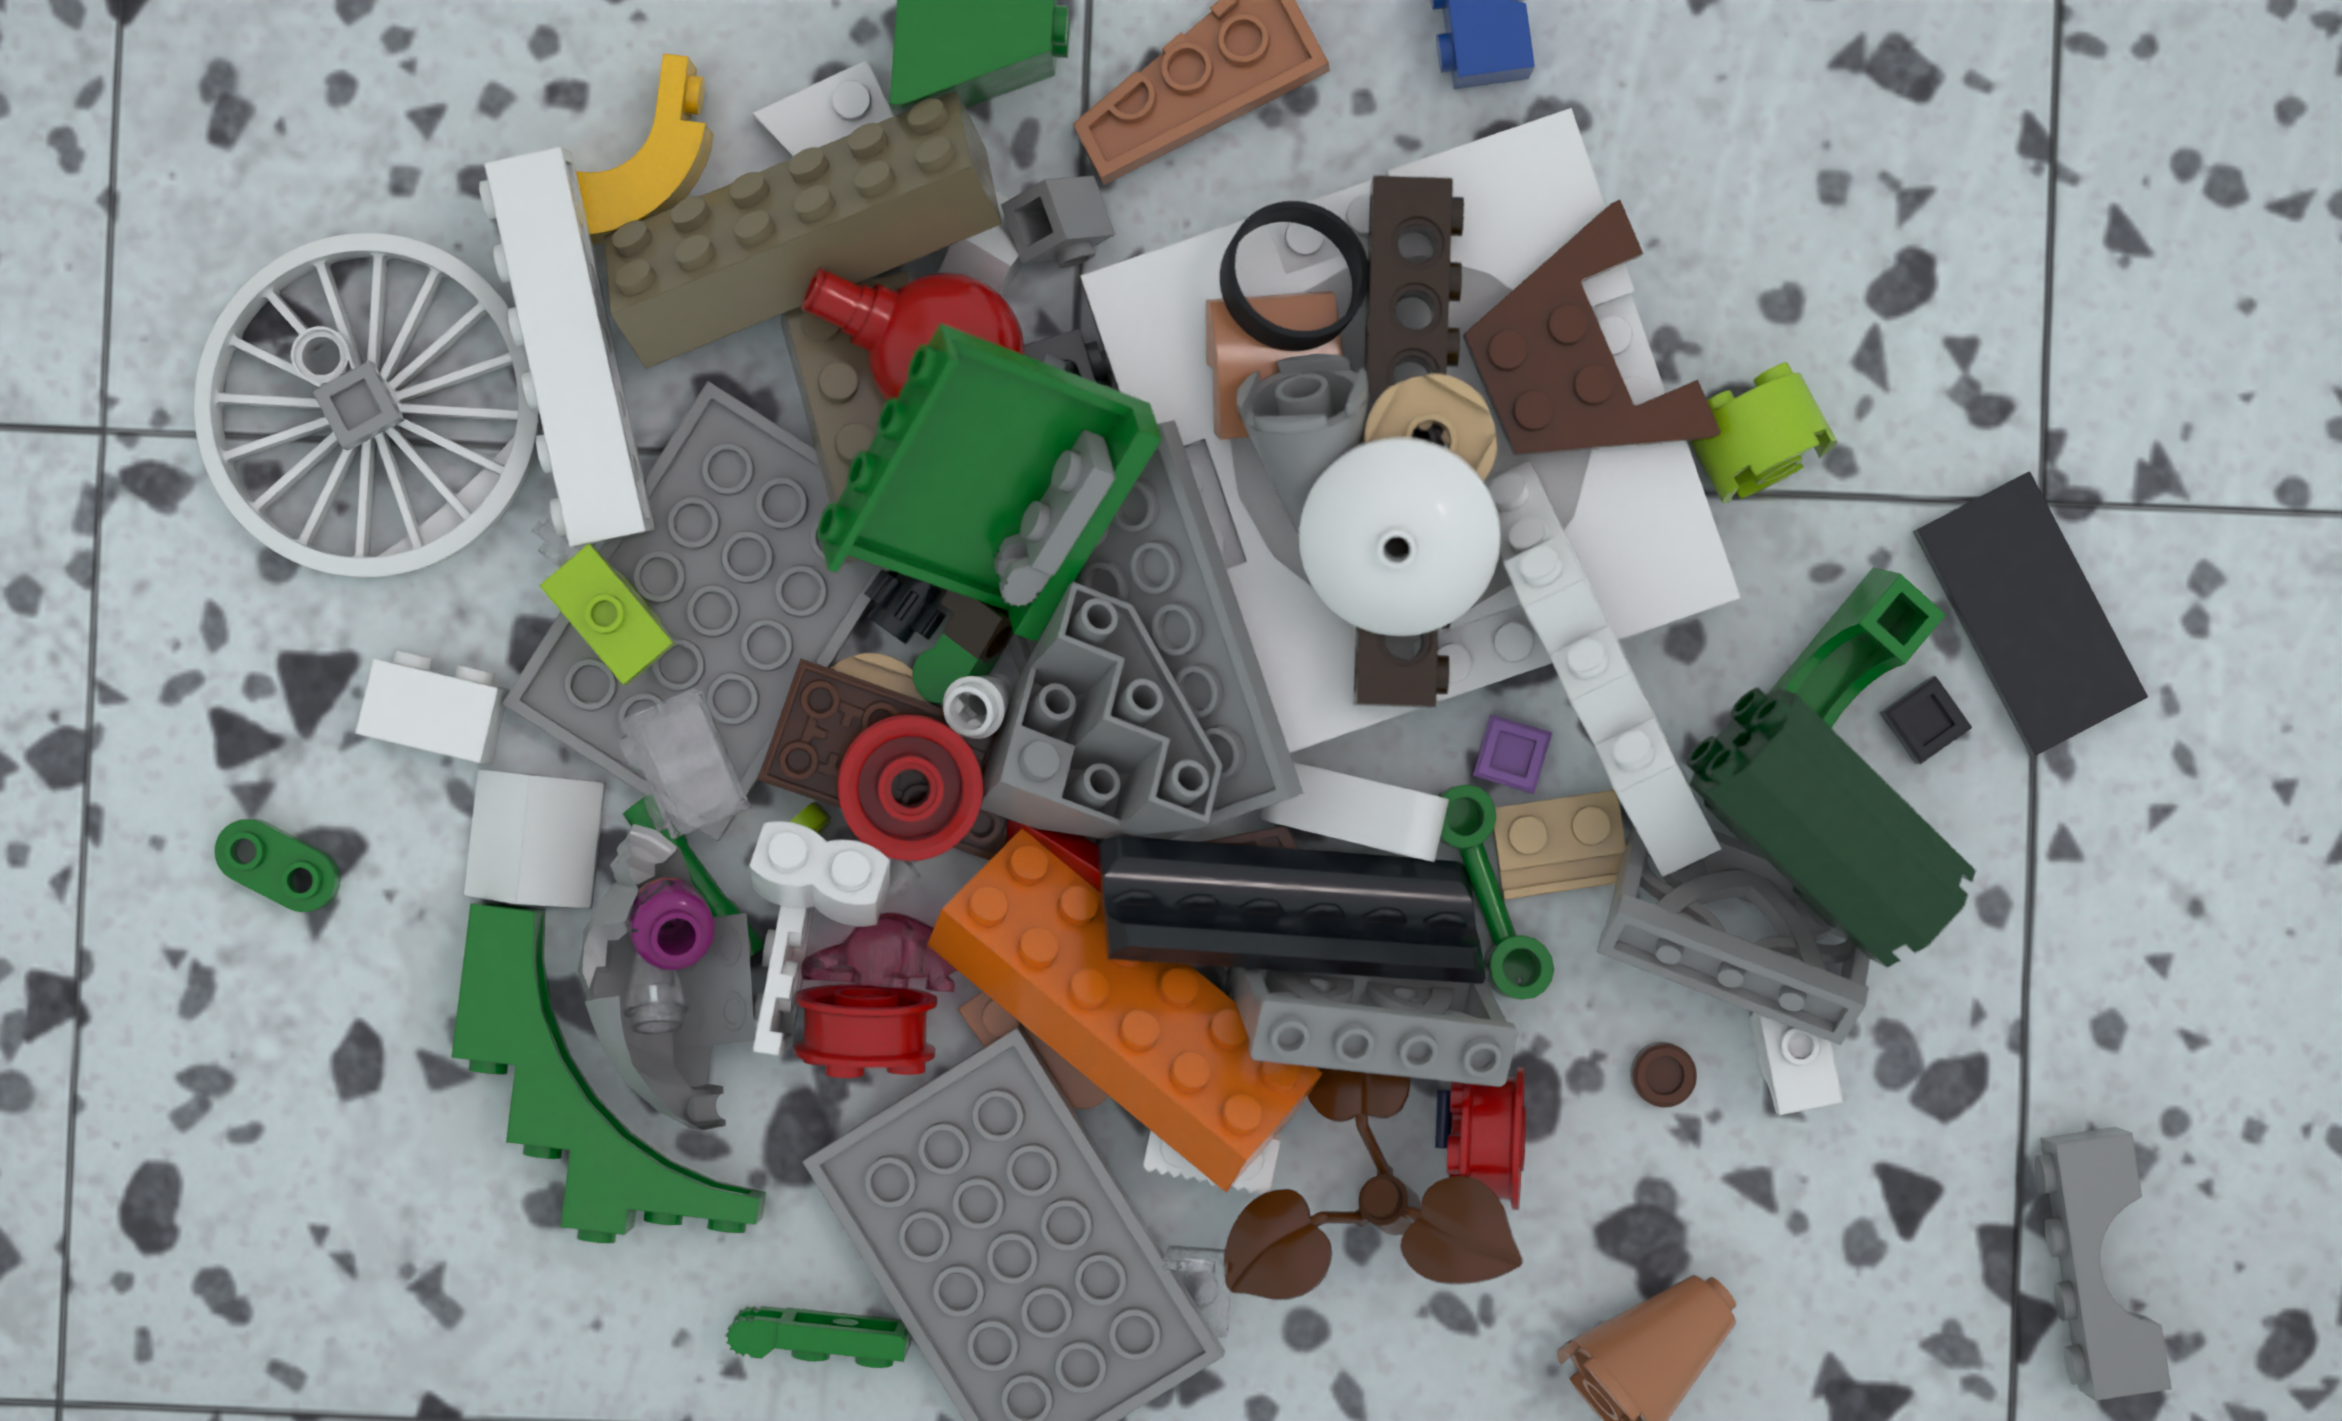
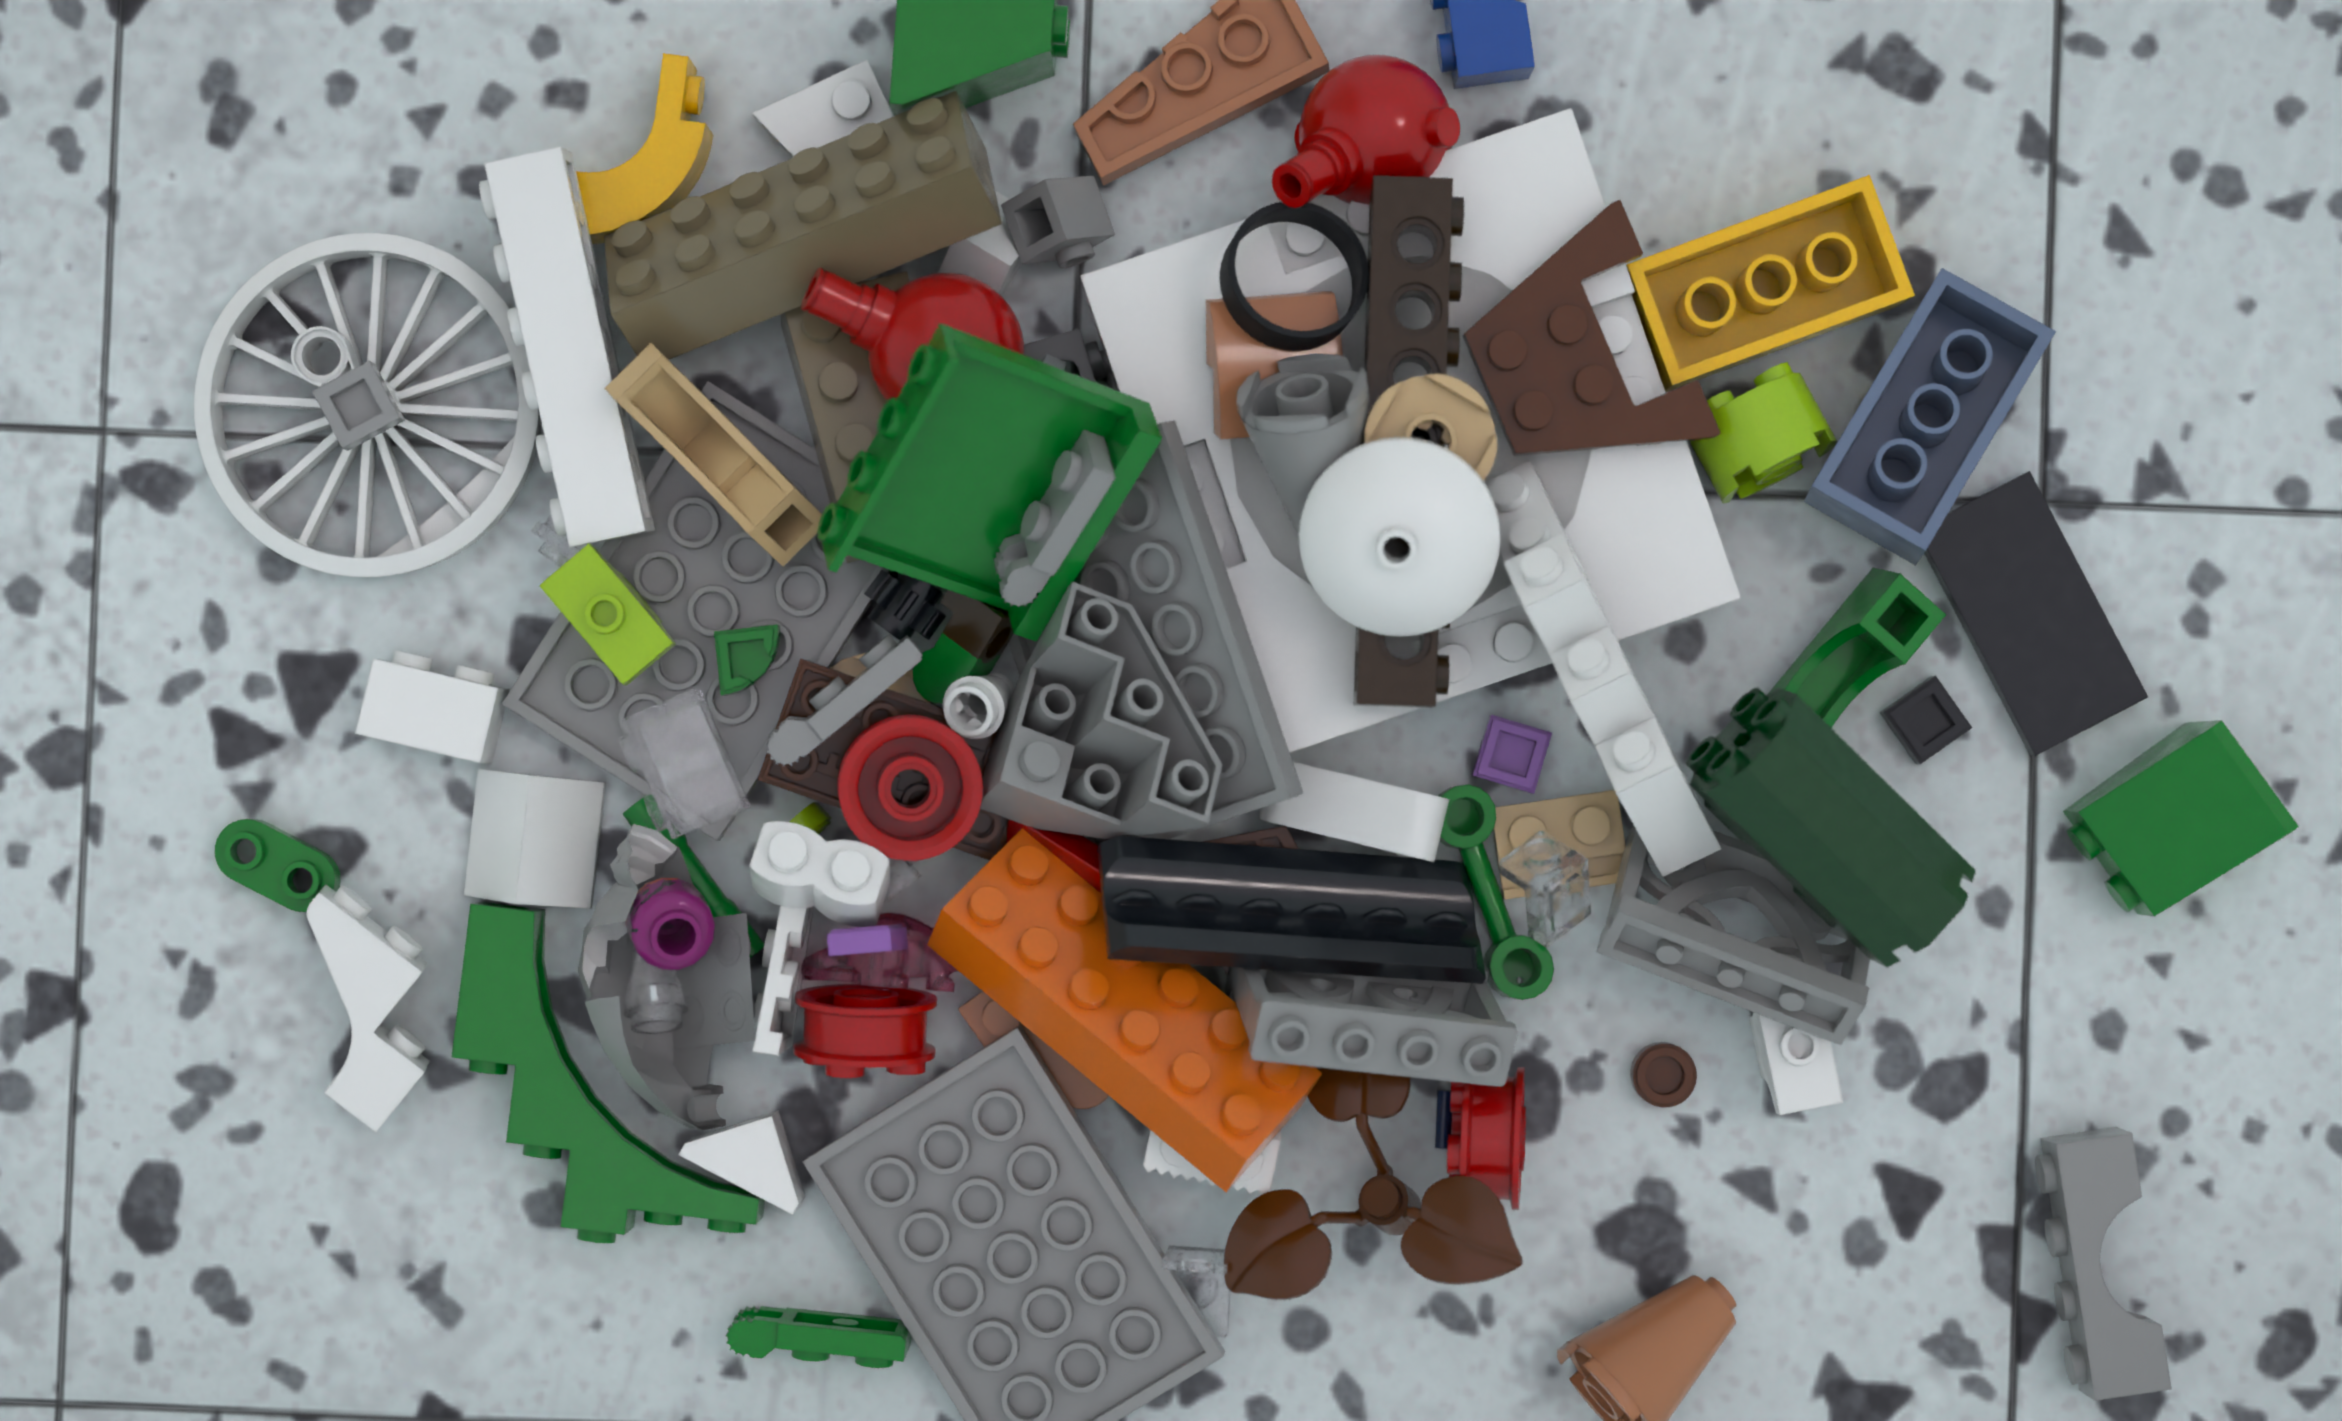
(371, 976): none -> white arch
(716, 454): none -> tan arch
(745, 656): none -> green tile
(753, 1158): none -> white slope
(841, 702): none -> light grey hinge
(867, 940): none -> medium lavender tile
(1363, 123): none -> red piece
(1553, 884): none -> clear bracket
(1768, 283): none -> yellow brick
(1929, 416): none -> sand blue brick
(2178, 818): none -> green slope

